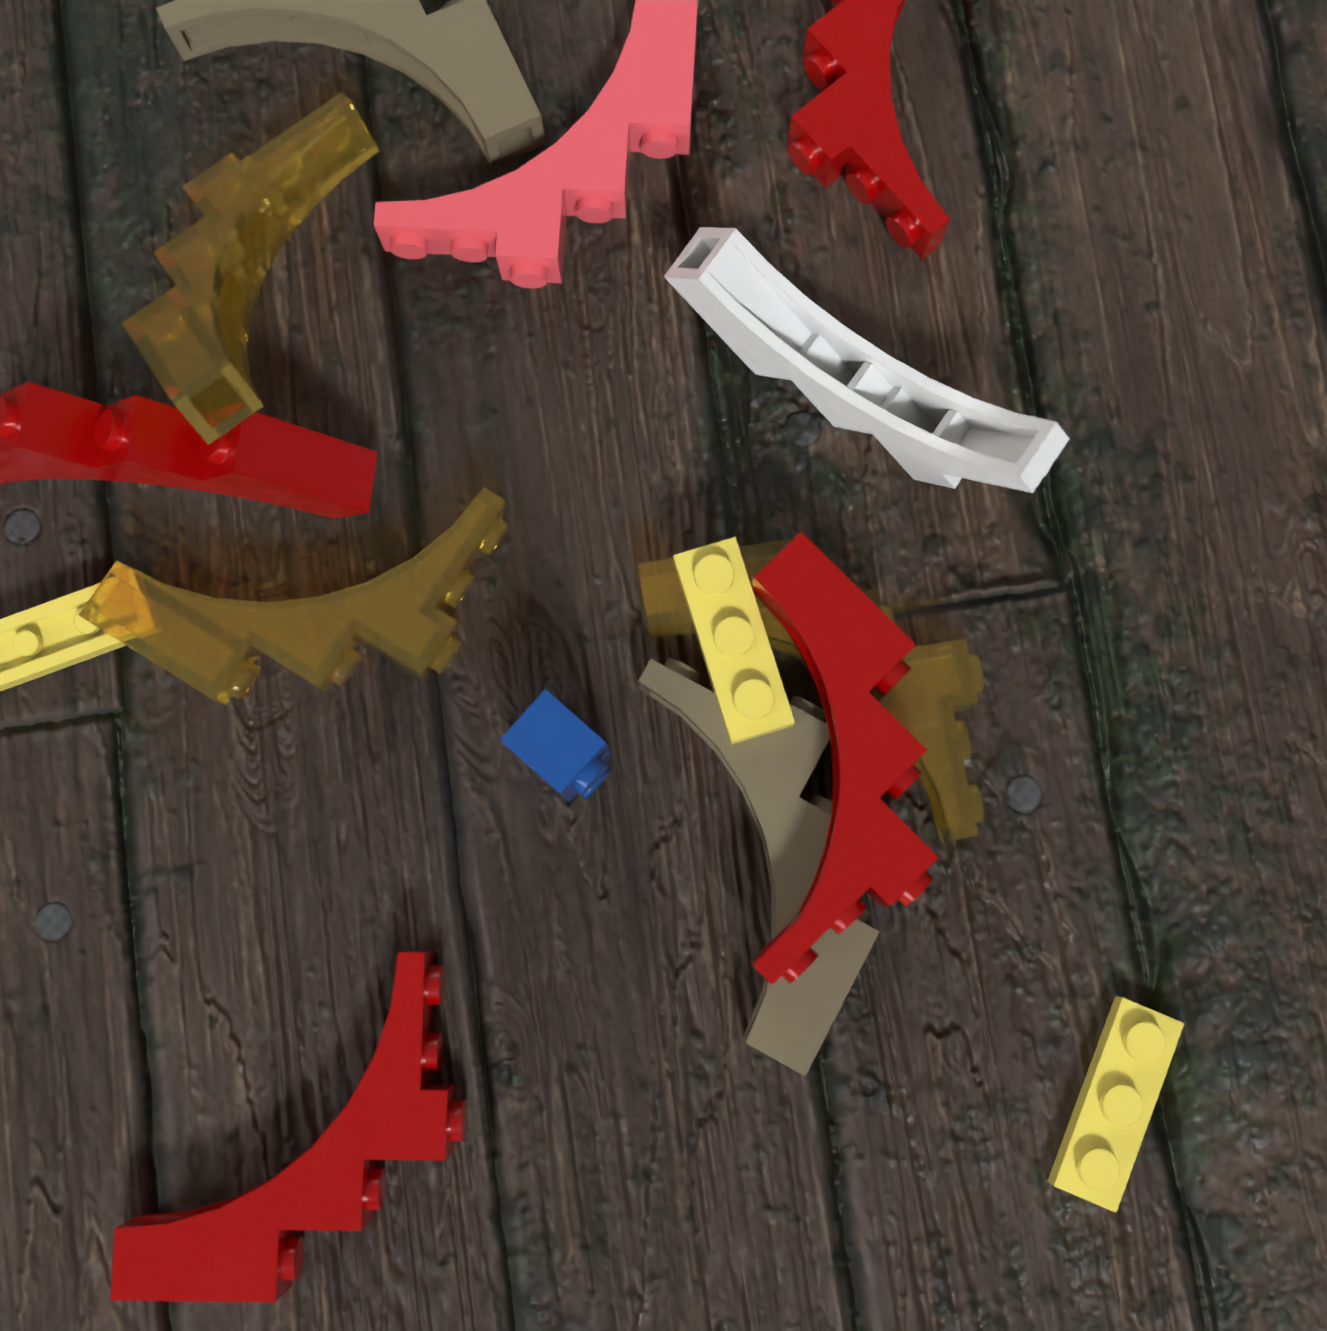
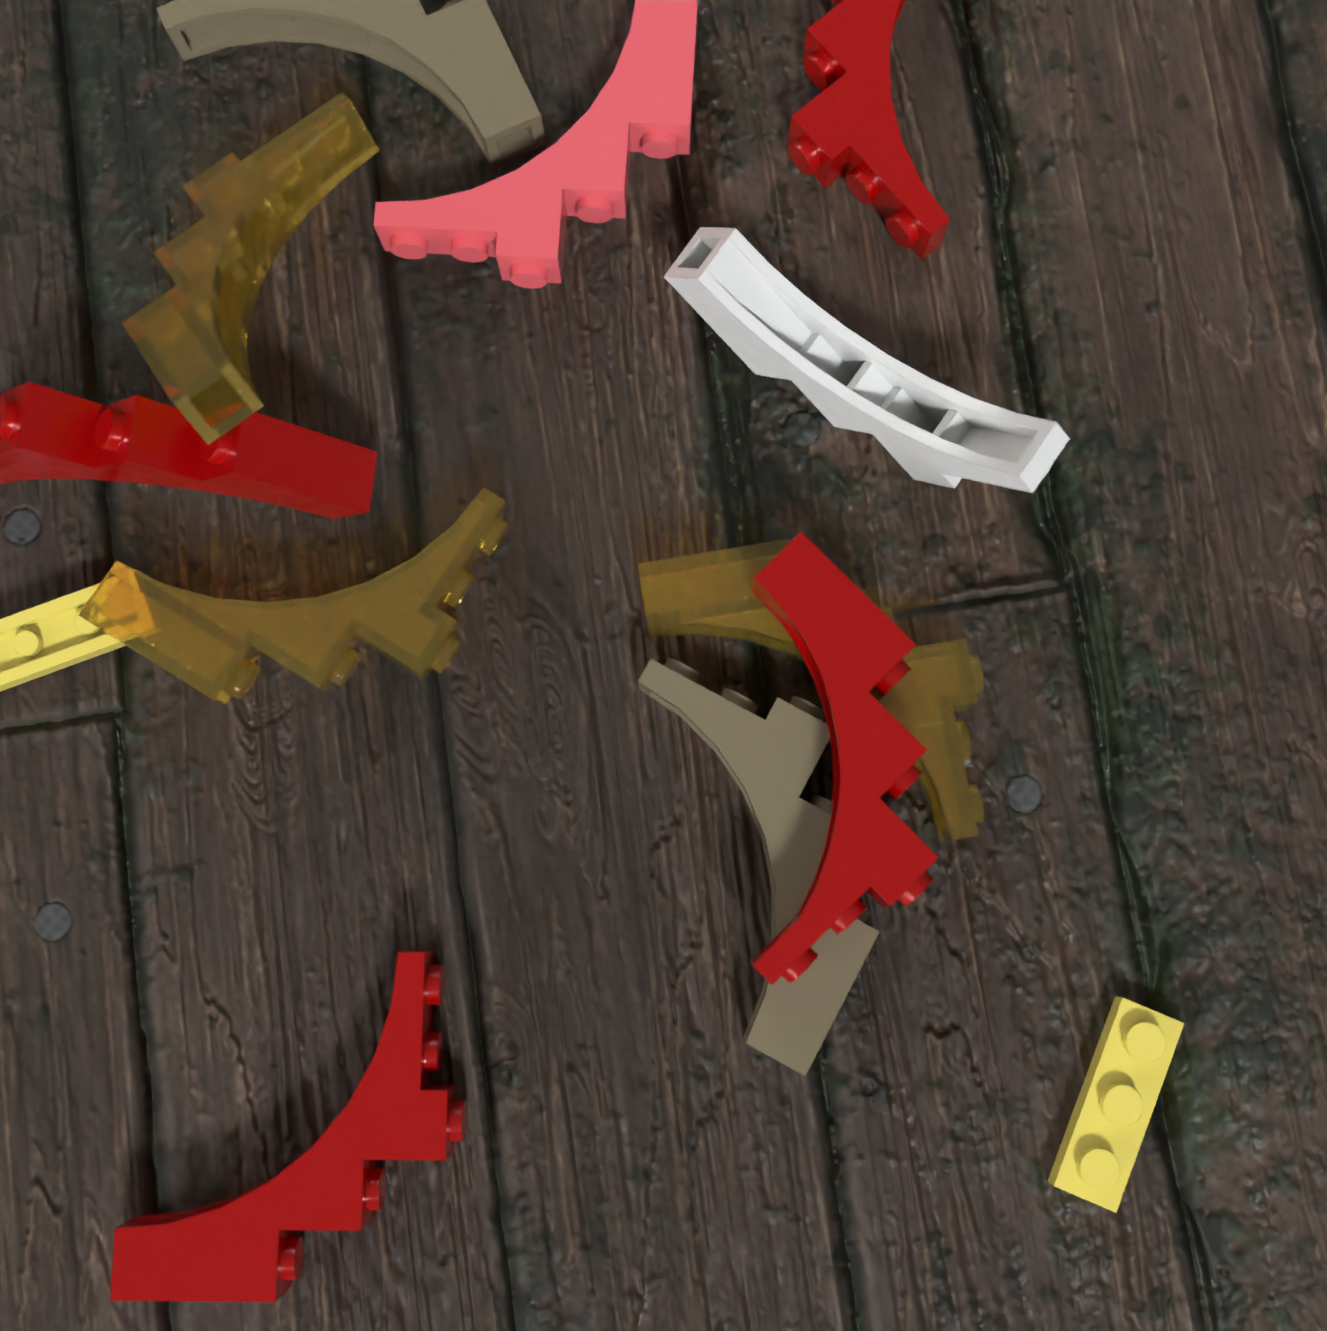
(559, 748): blue brick -> none
(733, 640): light yellow plate -> none

